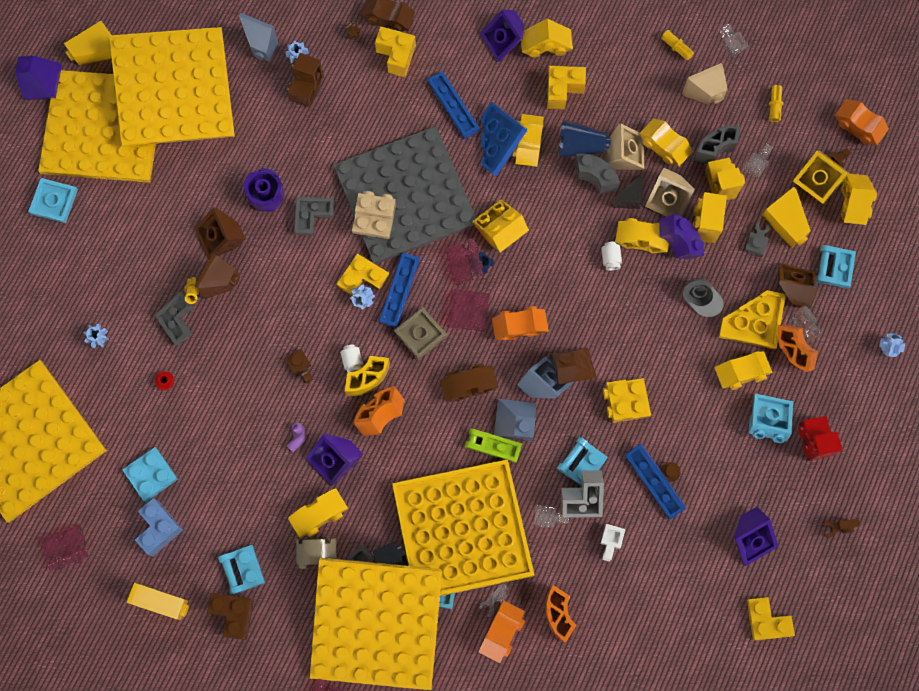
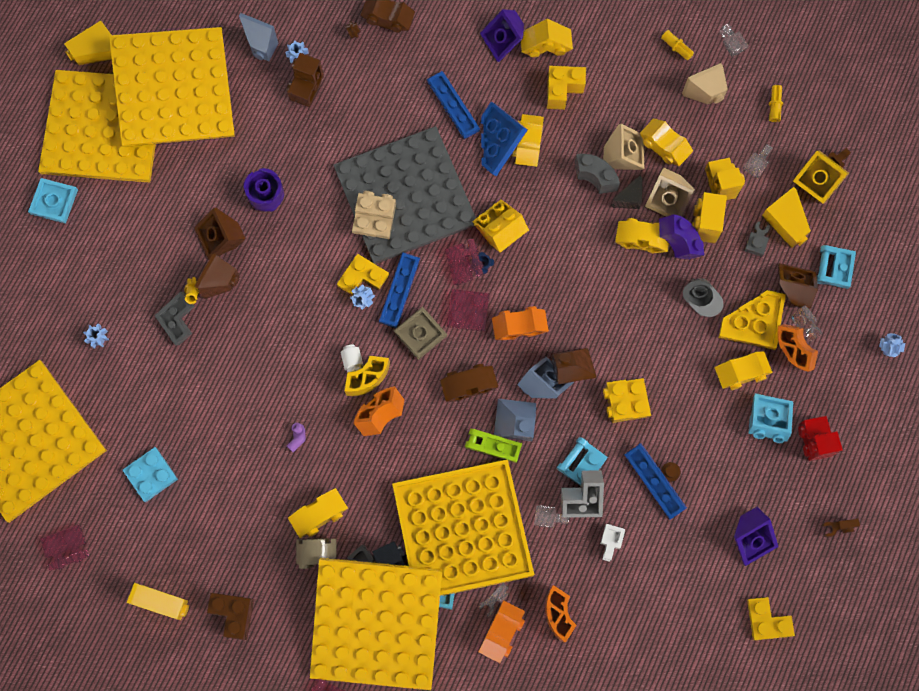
(37, 77): dark purple slope -> none
(162, 528): medium blue brick -> none
(170, 380): red plate -> none
(248, 568): medium azure plate -> none
(299, 363): reddish brown plate -> none
(308, 209): dark grey plate -> none
(333, 457): dark purple slope -> none
(398, 47): yellow brick -> none
(581, 140): dark blue cone -> none
(611, 256): white brick -> none
(717, 142): dark grey brick -> none
(858, 198): yellow brick -> none
(861, 122): orange brick -> none

